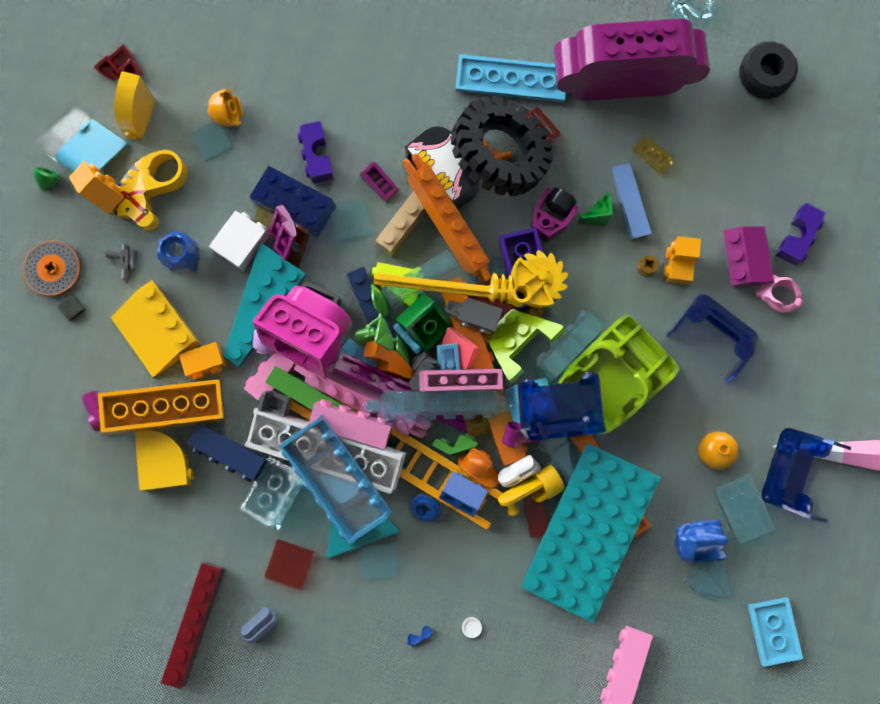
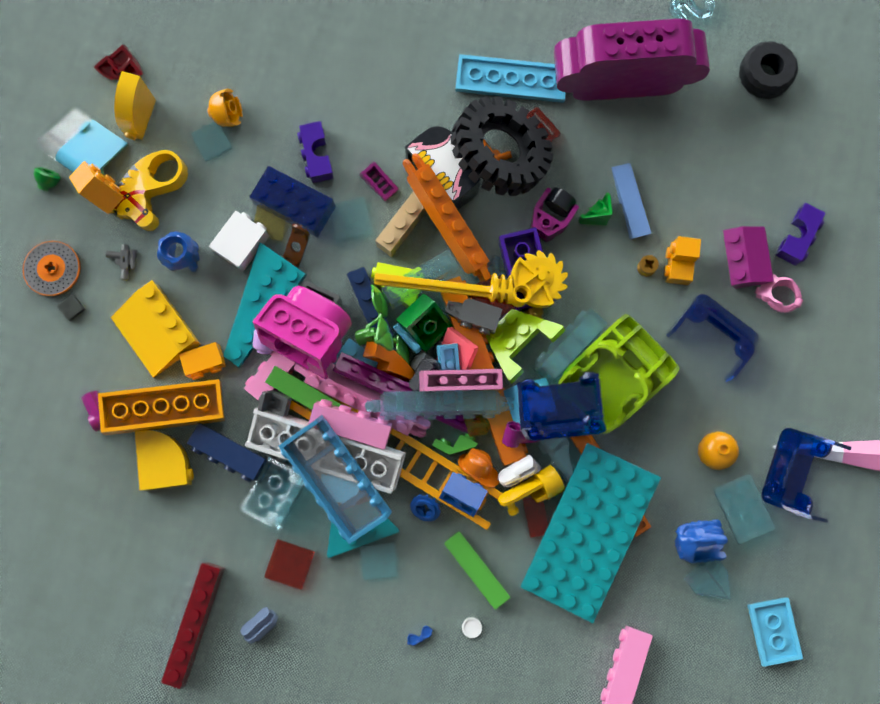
(283, 231): magenta slope -> none
(477, 570): none -> bright green slope
(654, 164): clear yellow slope -> none

